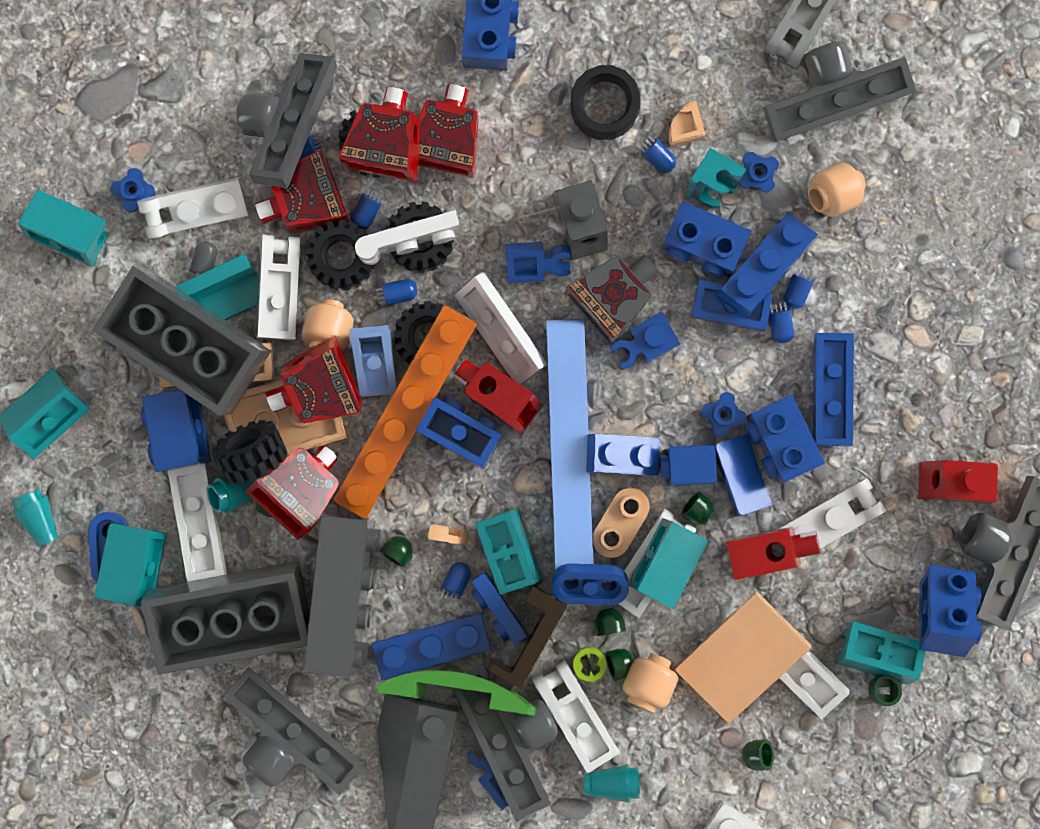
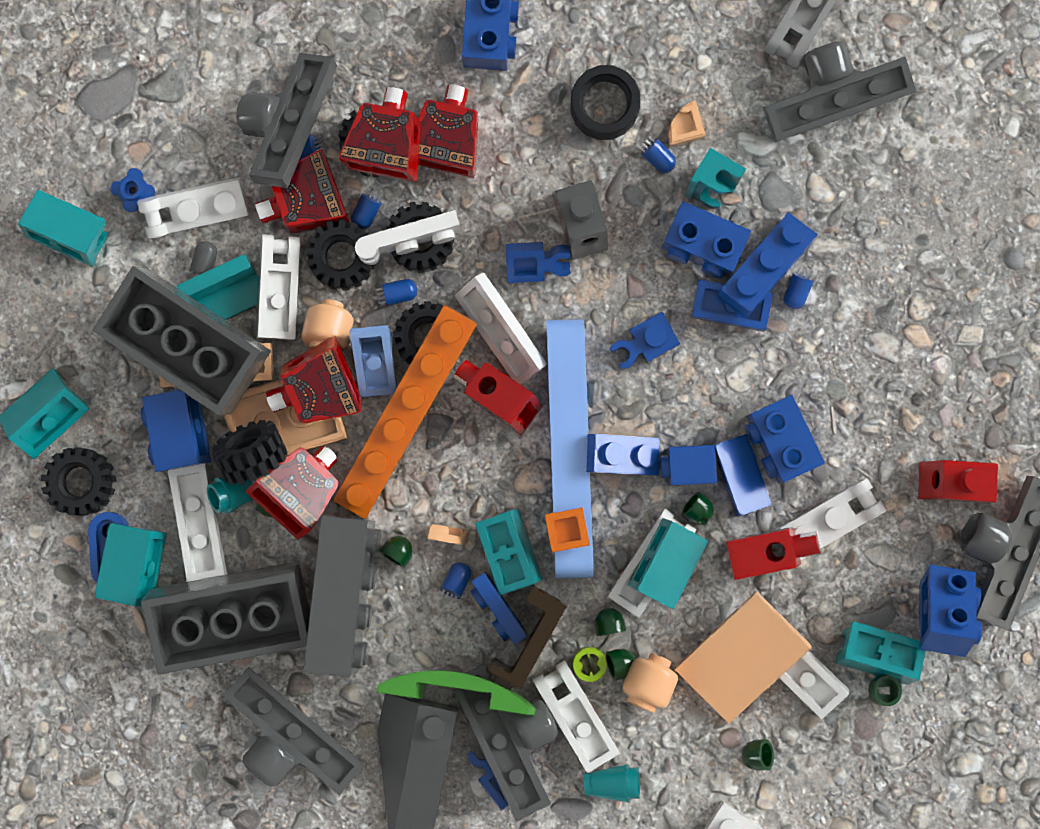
(36, 517): teal cone -> none
(56, 481): none -> black tyre
(431, 646): blue plate -> none
(458, 432): blue brick -> none
(567, 530): none -> orange plate
(589, 584): blue plate -> none
(613, 294): torso -> none
(620, 522): light nougat plate -> none
(719, 424): blue plate -> none
(766, 165): blue plate -> none
(781, 324): blue piece -> none
(833, 389): blue plate -> none
(836, 190): light nougat head -> none

